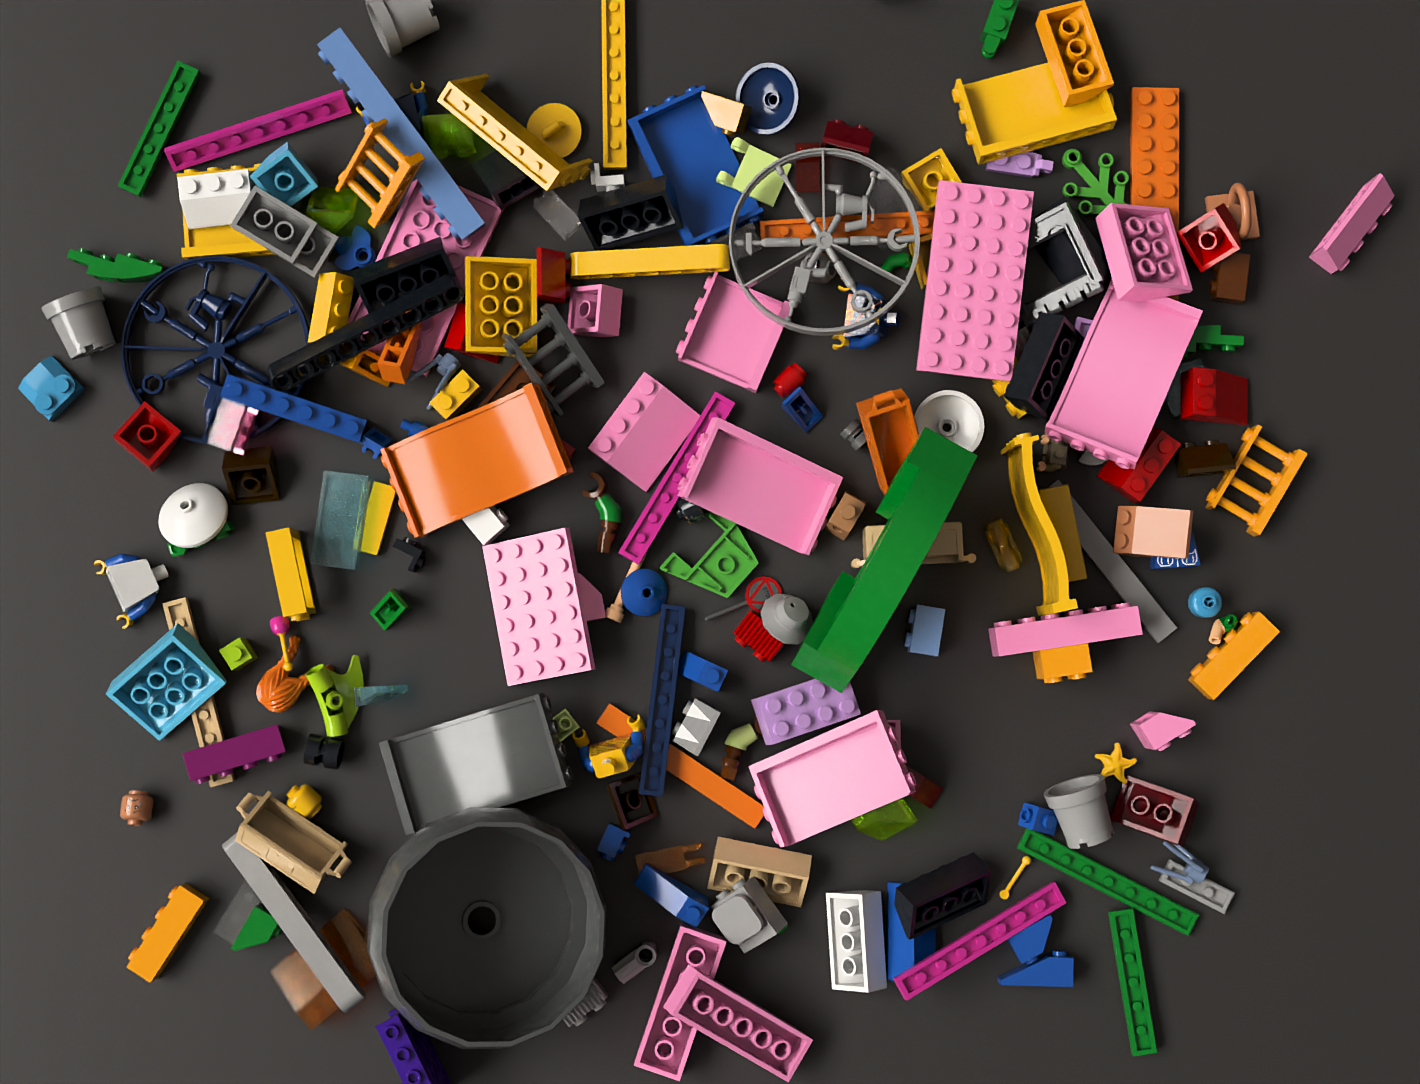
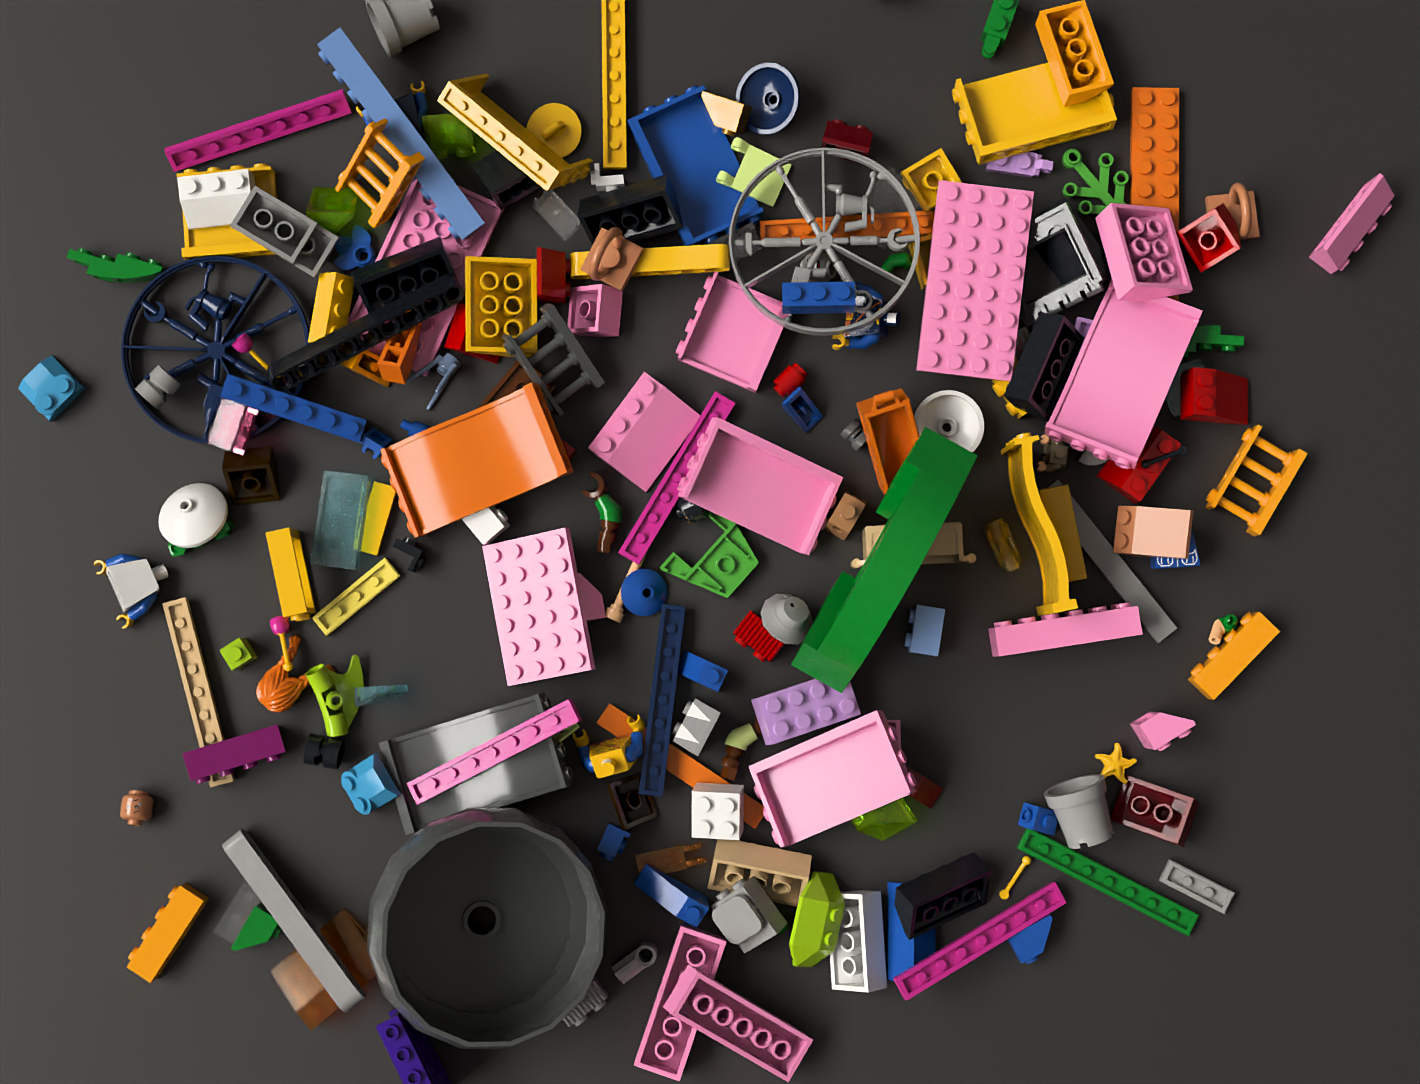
(81, 322): light grey piece -> none
(147, 436): red slope -> none
(158, 387): none -> light grey wheel
(159, 129): green plate -> none
(166, 682): medium azure slope -> none
(244, 345): none -> dark pink hinge
(285, 176): medium azure slope -> none
(290, 842): tan container -> none
(304, 800): yellow head -> none
(356, 596): none -> light yellow tile
(369, 785): none -> dark azure slope
(390, 609): green slope -> none
(456, 395): yellow brick -> none
(494, 751): none -> plate
(612, 258): none -> nougat tile
(717, 811): none -> white brick
(756, 594): piece -> none
(807, 169): clear red slope -> none
(816, 920): none -> lime wedge
(818, 297): none -> blue brick
(1048, 970): blue slope -> none
(1062, 661): light orange brick -> none
(1132, 982): green plate -> none
(1182, 450): none -> black hinge
(1194, 868): sand blue plant -> none
(1197, 605): dark azure head -> none
(1203, 460): dark brown slope -> none
(1230, 279): reddish brown brick -> none

